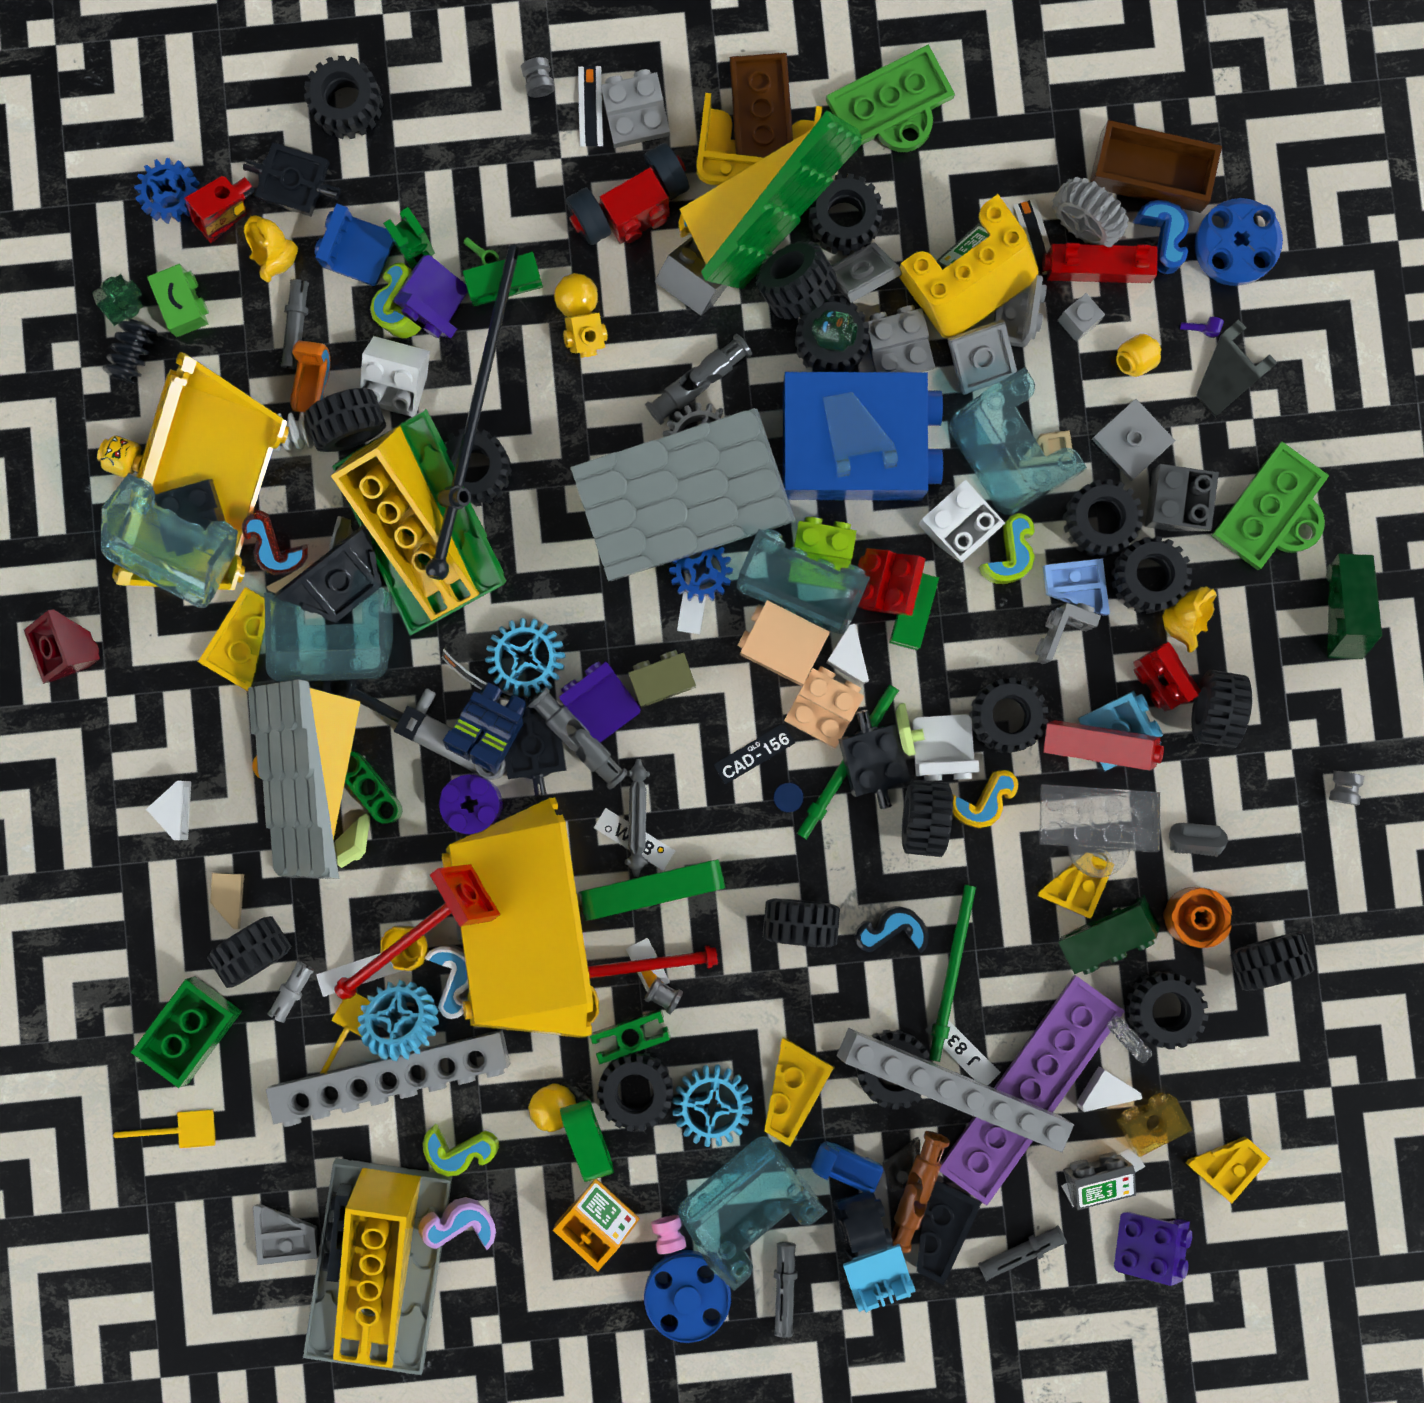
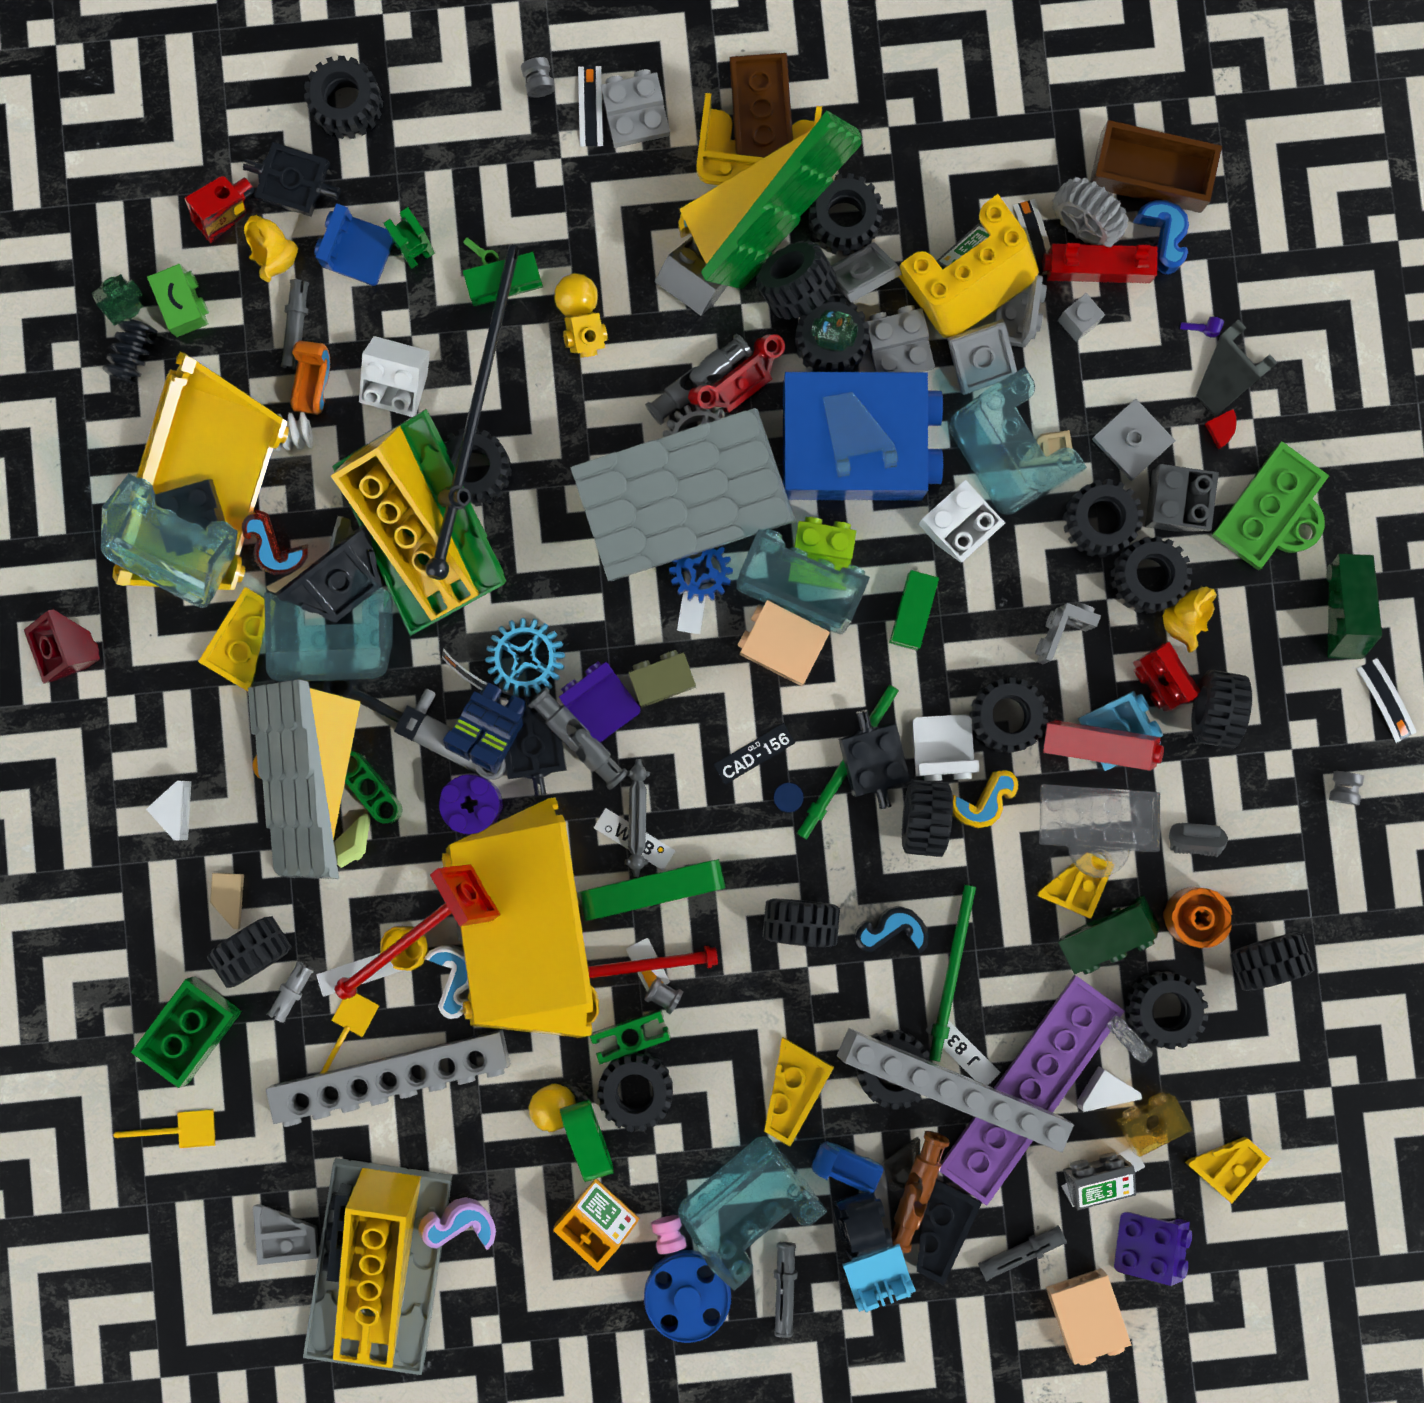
(119, 456): yellow head -> none
(166, 177): blue gear -> none
(345, 420): black tyre -> none
(386, 311): lime animal -> none
(408, 1032): medium azure gear -> none
(431, 296): dark purple bracket -> none
(457, 1160): lime animal -> none
(633, 204): brick -> none
(725, 1108): medium azure gear -> none
(743, 380): none -> red plate
(824, 706): light nougat plate -> none
(848, 656): white slope -> none
(892, 581): red plate -> none
(895, 100): bright green plate -> none
(906, 735): yellowish green piece -> none
(1018, 552): lime animal -> none
(1078, 583): light blue wing -> none
(1088, 1317): none -> light nougat brick
(1138, 355): yellow head -> none
(1222, 428): none -> red tile
(1238, 241): blue piece -> none
(1387, 699): none -> sticker

